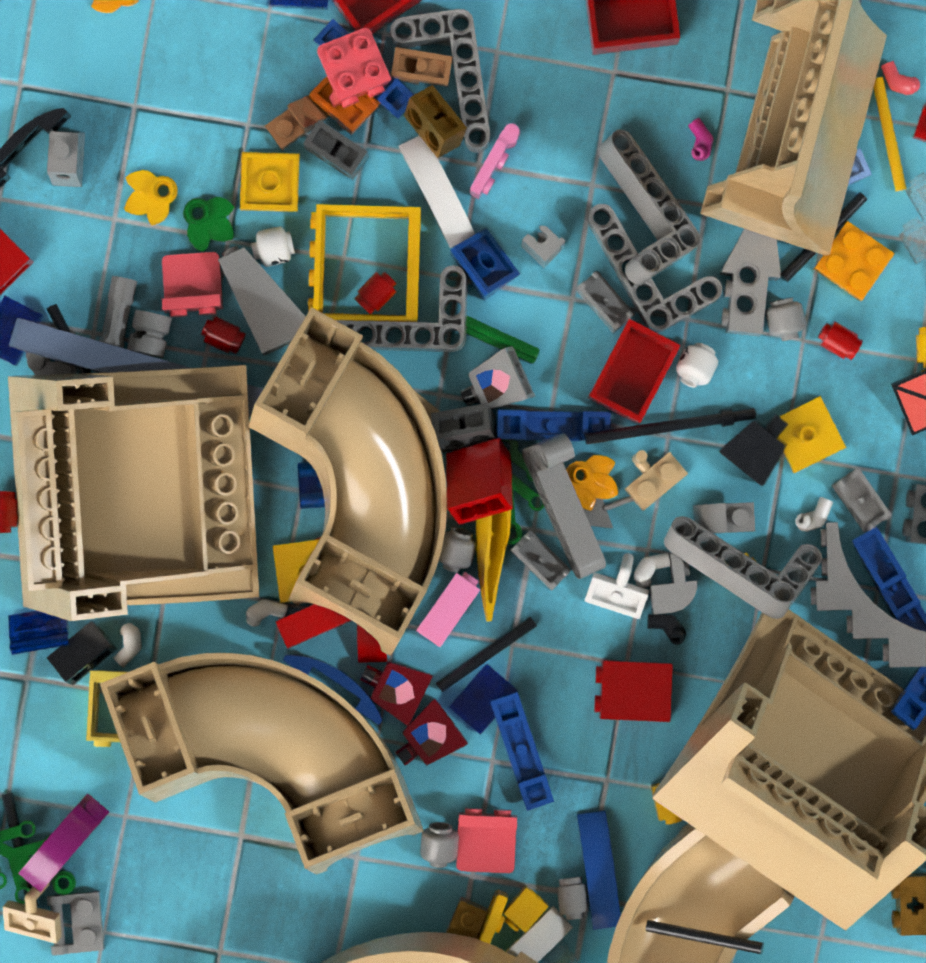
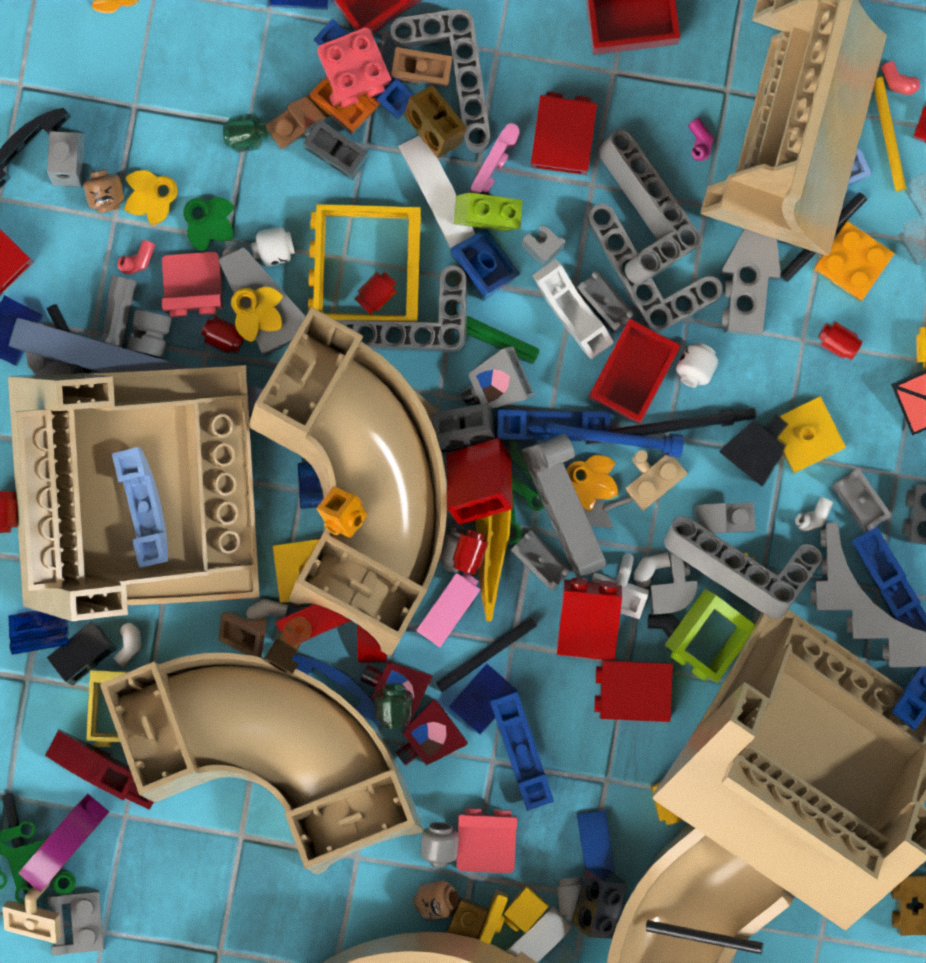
(95, 767): none -> dark red slope
(103, 191): none -> medium nougat head
(139, 261): none -> coral arm
(144, 506): none -> light blue slope
(243, 634): none -> medium nougat slope
(244, 132): none -> clear green head
(260, 314): none -> yellow plate
(269, 182): yellow plate -> none
(287, 643): none -> leg
(342, 512): none -> light orange brick
(393, 705): none -> clear green head
(436, 900): none -> medium nougat head
(469, 552): none -> red brick
(488, 212): none -> lime brick
(563, 134): none -> red brick
(572, 310): none -> white arch
(589, 619): none -> red brick
(599, 903): none -> black brick
(671, 444): none -> blue piece
(691, 625): none -> lime window
(785, 318): light grey head -> none

